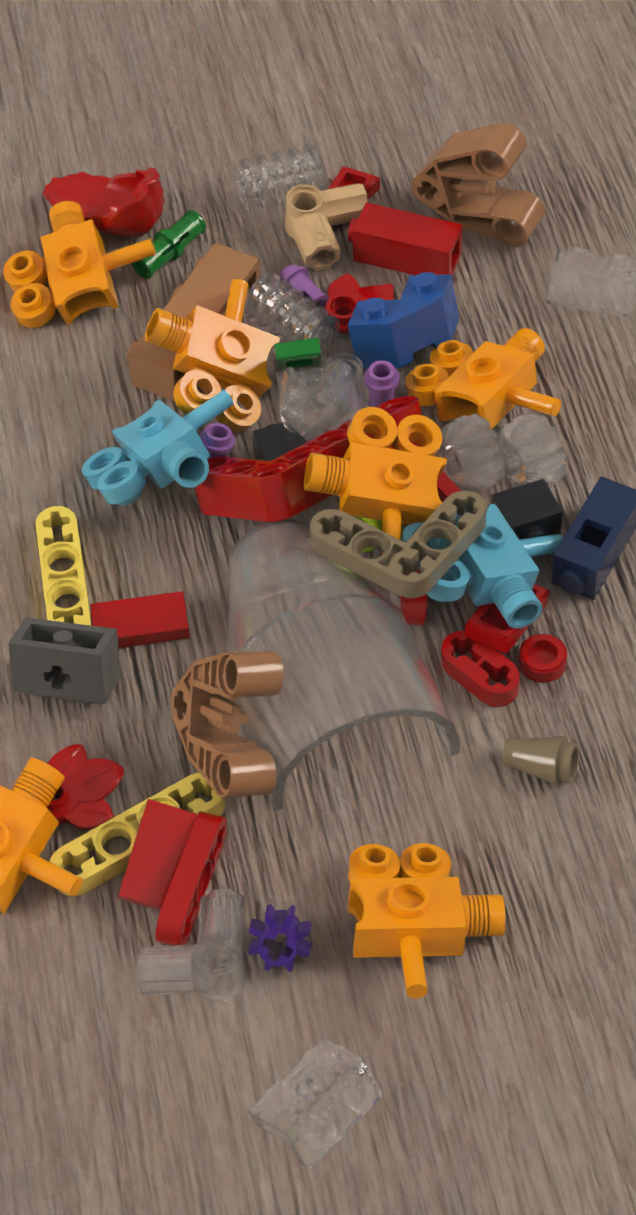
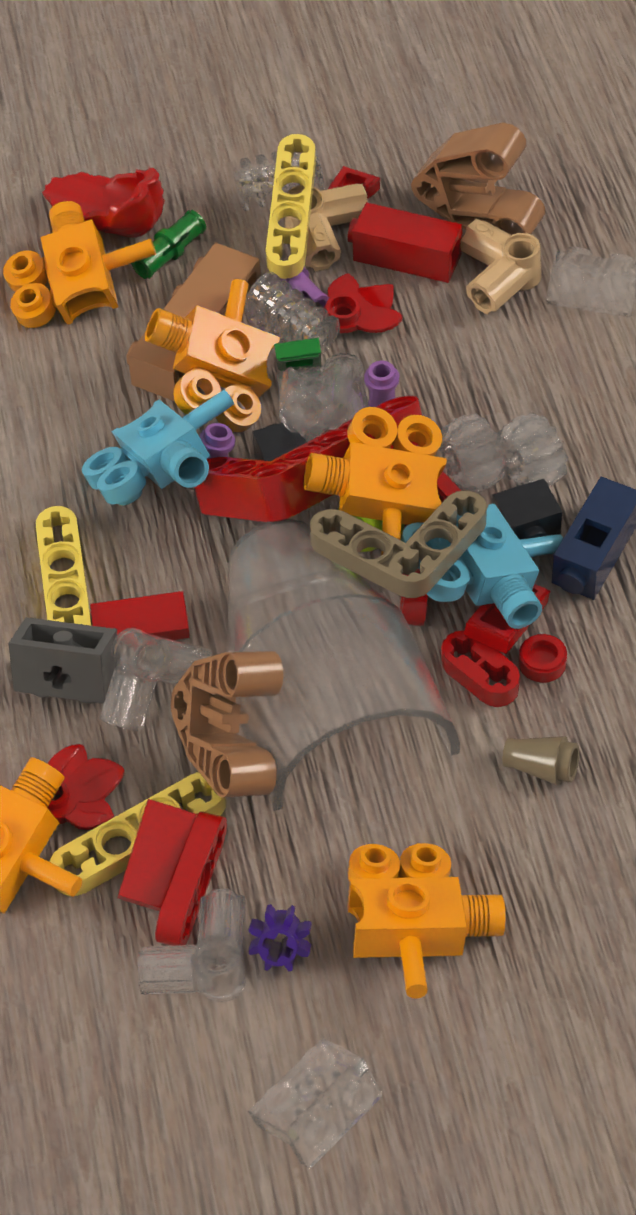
(135, 681): none -> clear piece
(291, 205): none -> light yellow beam
(401, 327): blue brick -> none
(482, 381): light orange piece -> none
(511, 263): none -> tan piece

